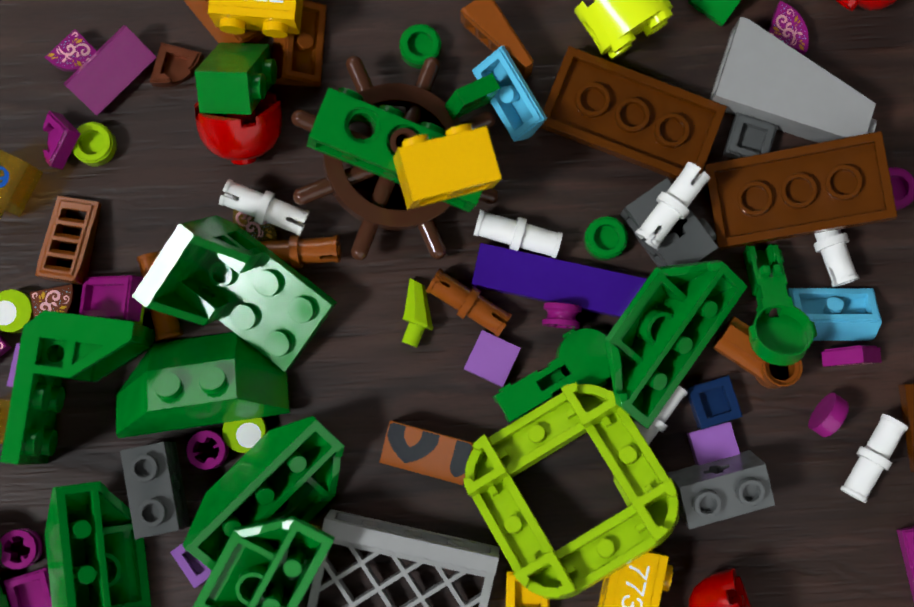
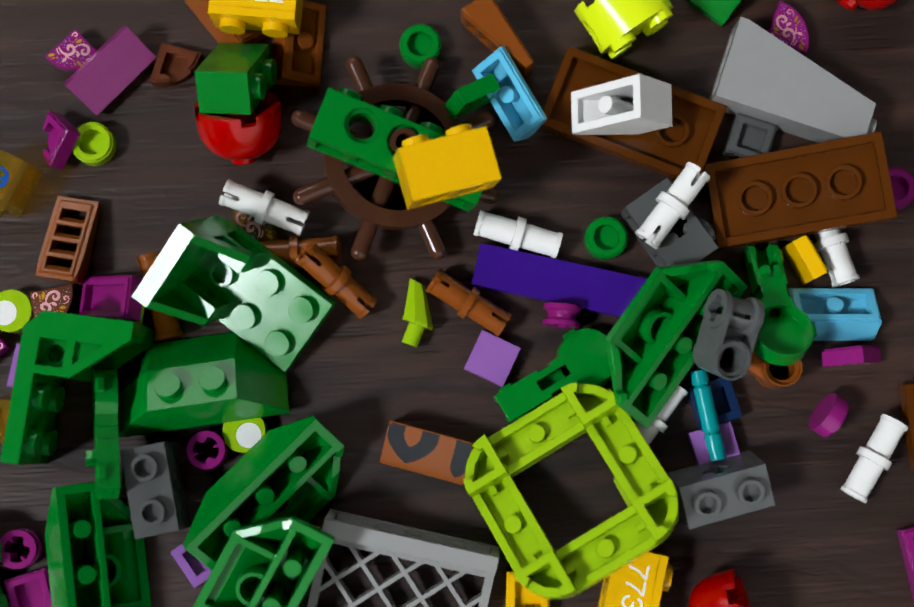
(106, 438): none -> green piece
(336, 280): none -> dark orange pin
(622, 107): none -> white slope
(708, 415): none -> teal wheel
(728, 333): none -> dark grey piece
(804, 259): none -> yellow tile

